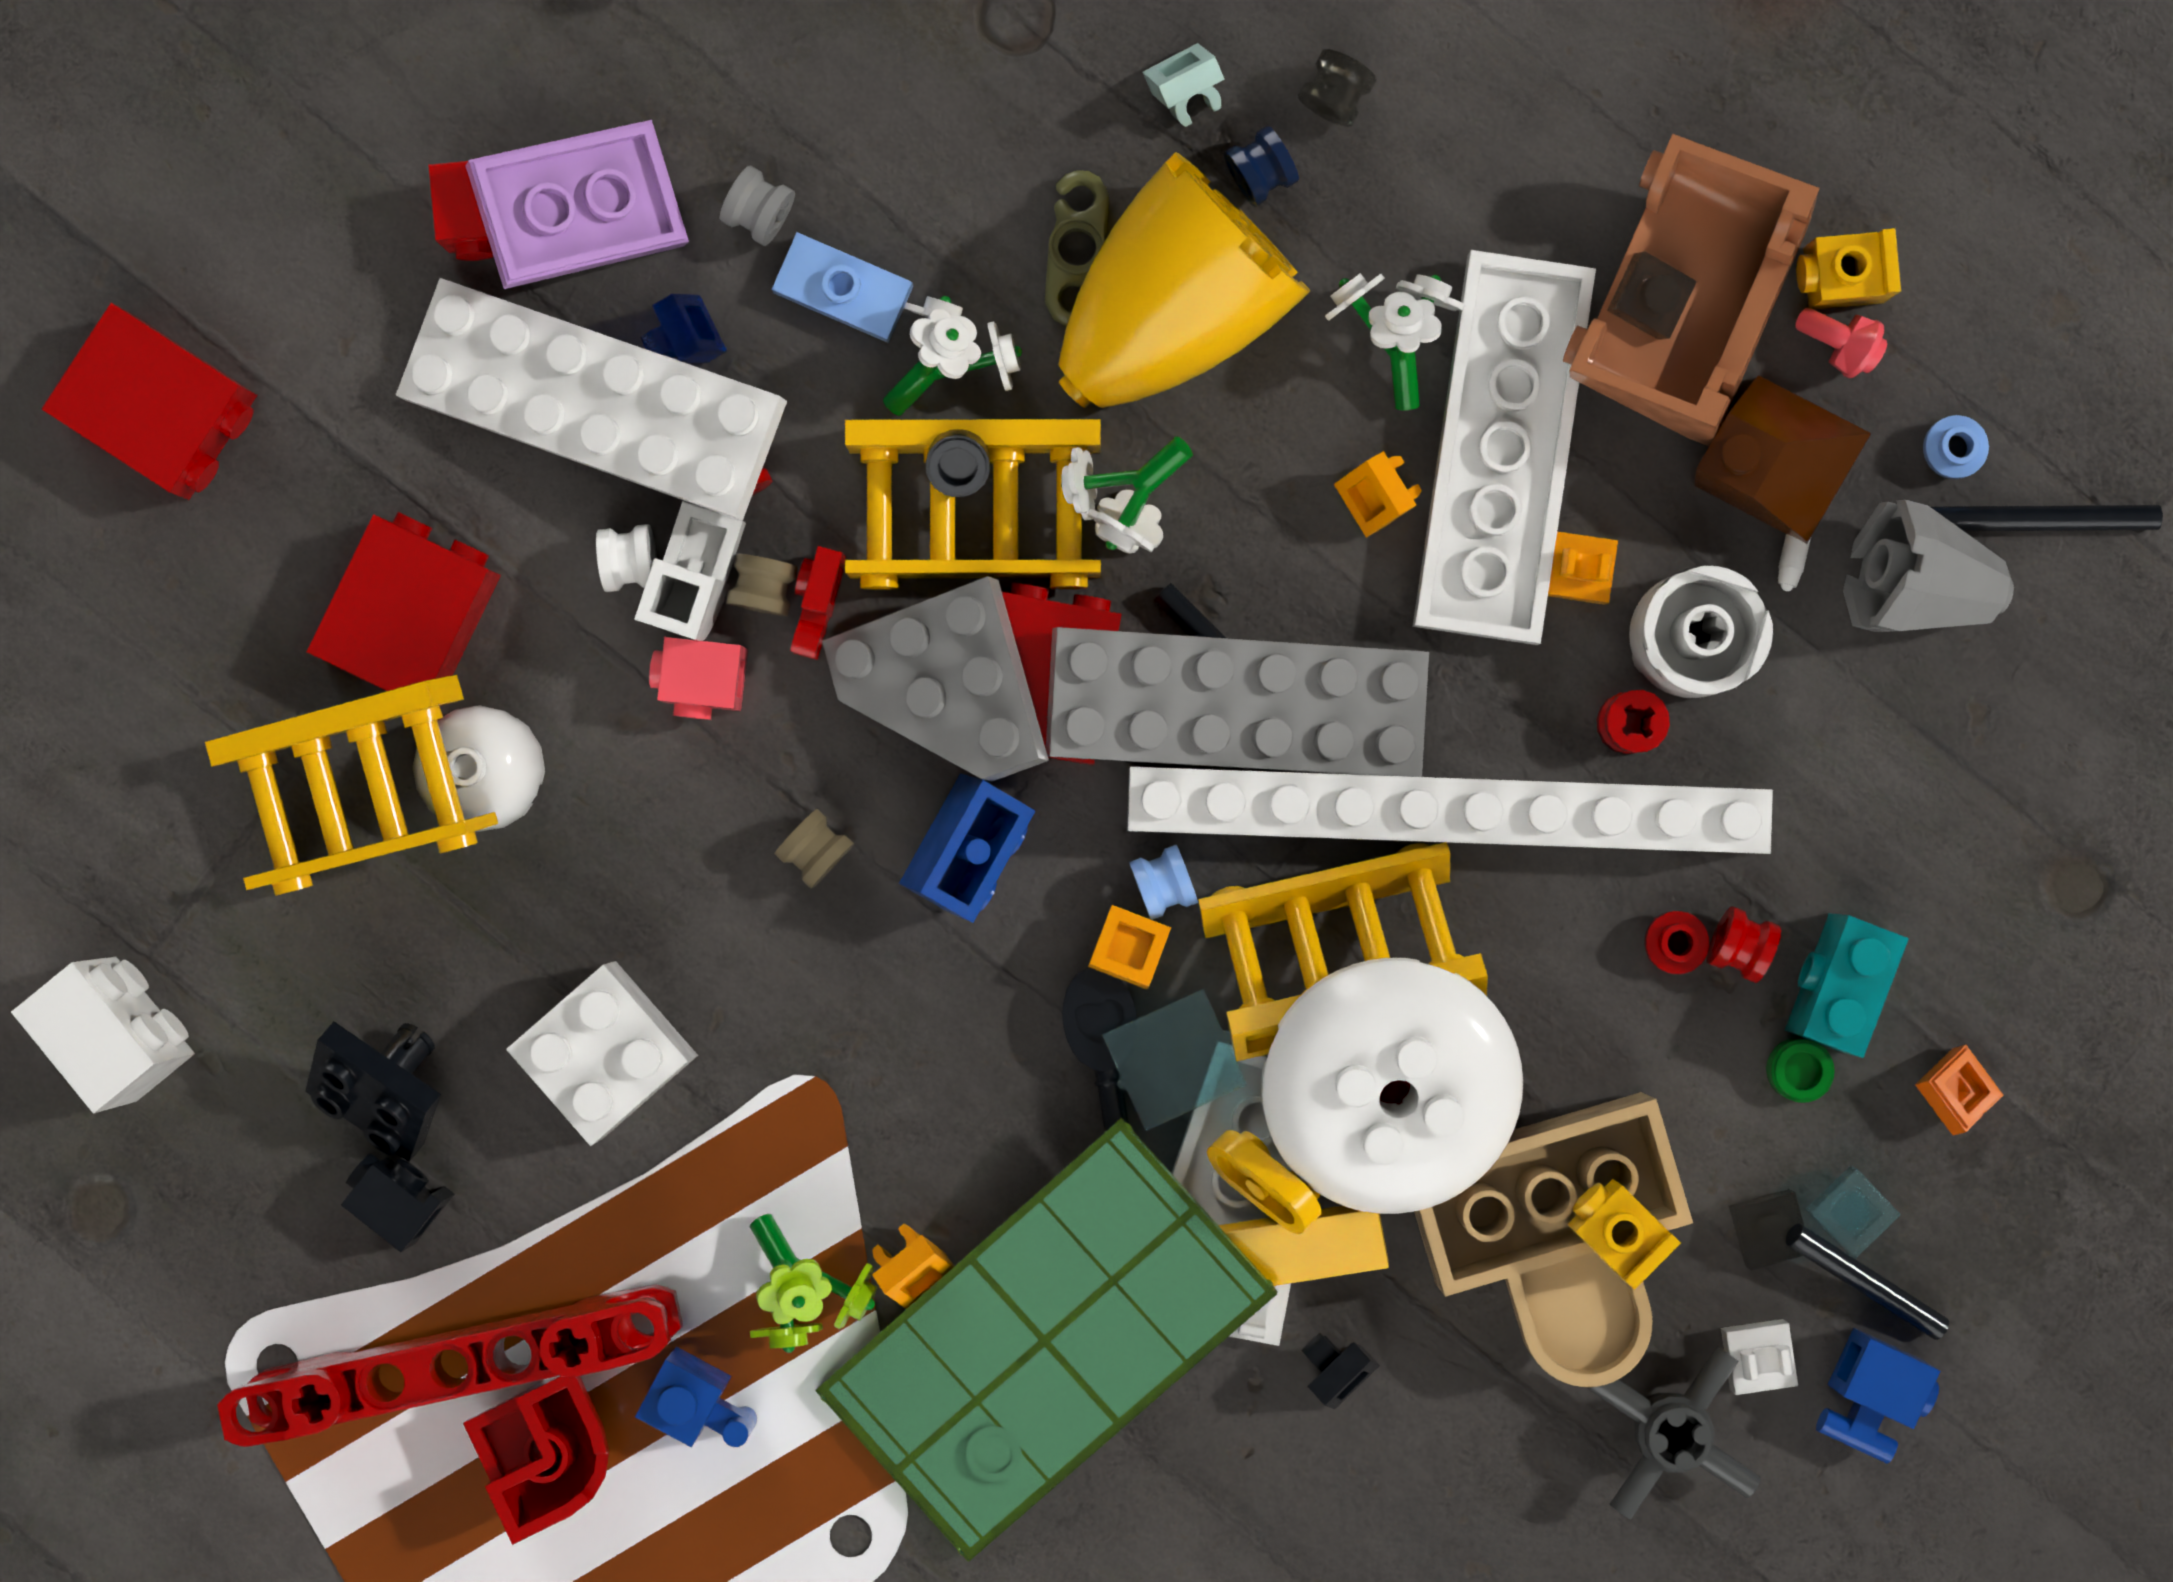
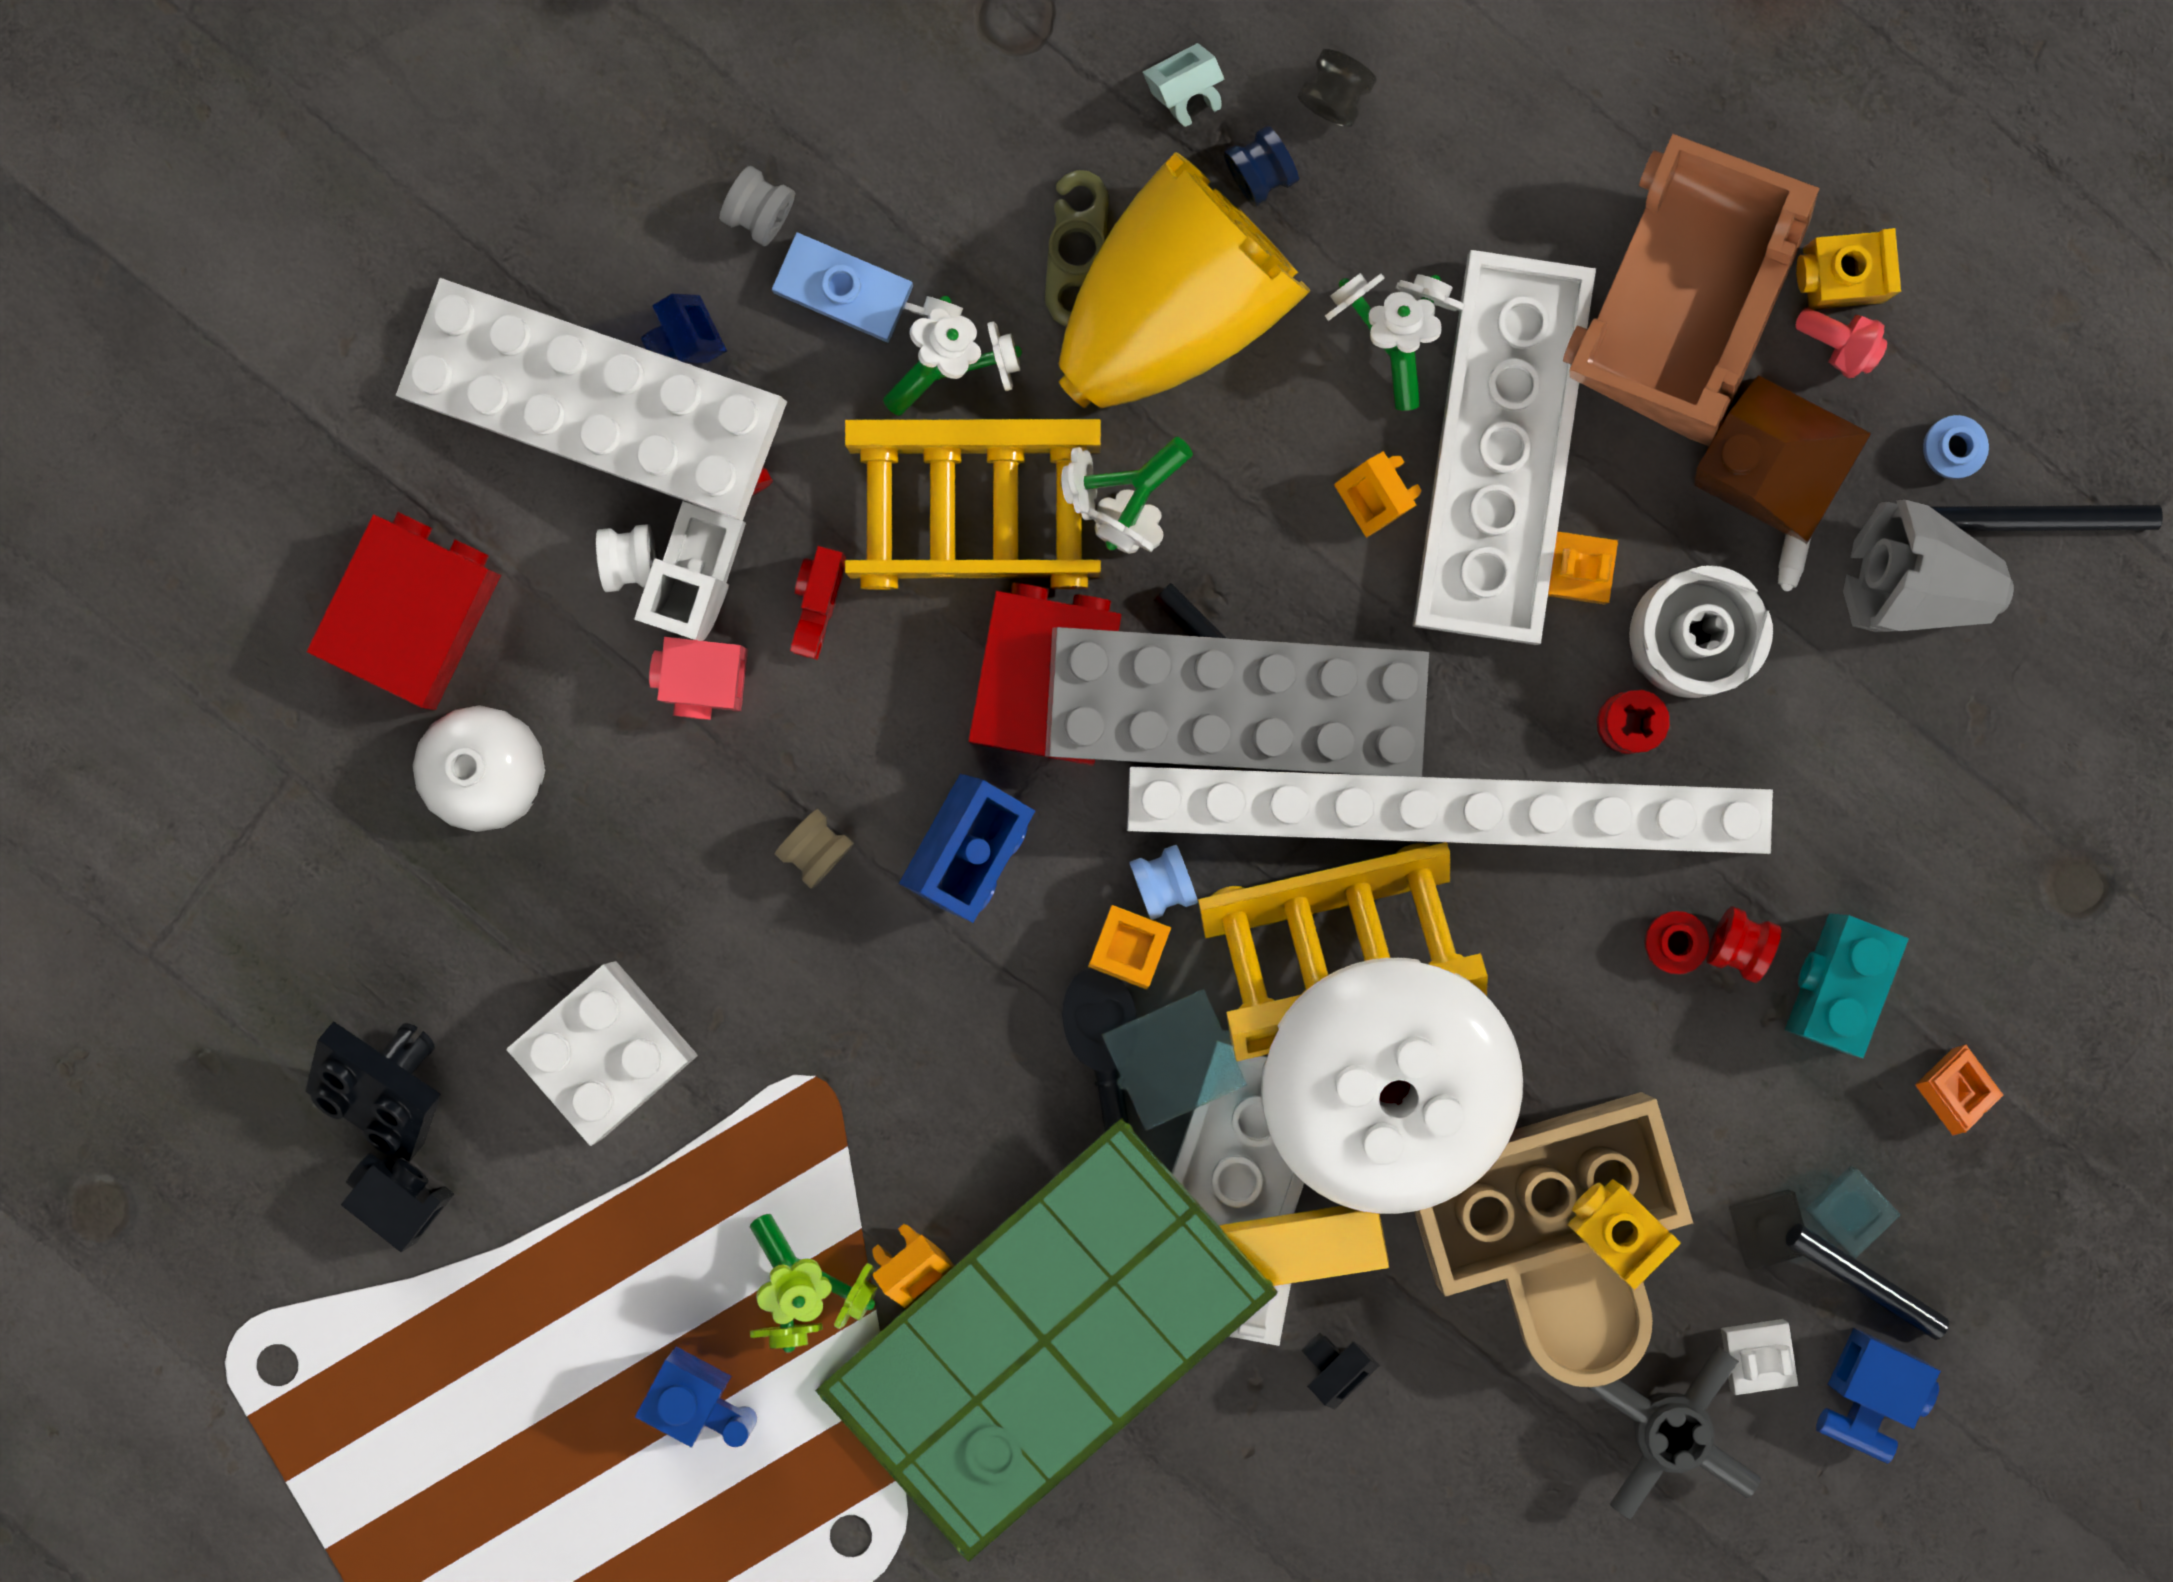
(104, 1032): white brick -> none
(151, 403): red brick -> none
(347, 1385): red piece -> none
(363, 724): yellow fence -> none
(456, 213): red brick -> none
(541, 1454): red brick -> none
(576, 203): lavender tile -> none
(762, 584): dark tan wheel -> none
(945, 680): light grey plate -> none
(958, 463): black tile -> none
(1263, 1181): yellow plate -> none
(1651, 295): clear smoke plate -> none
(1800, 1070): green tile -> none

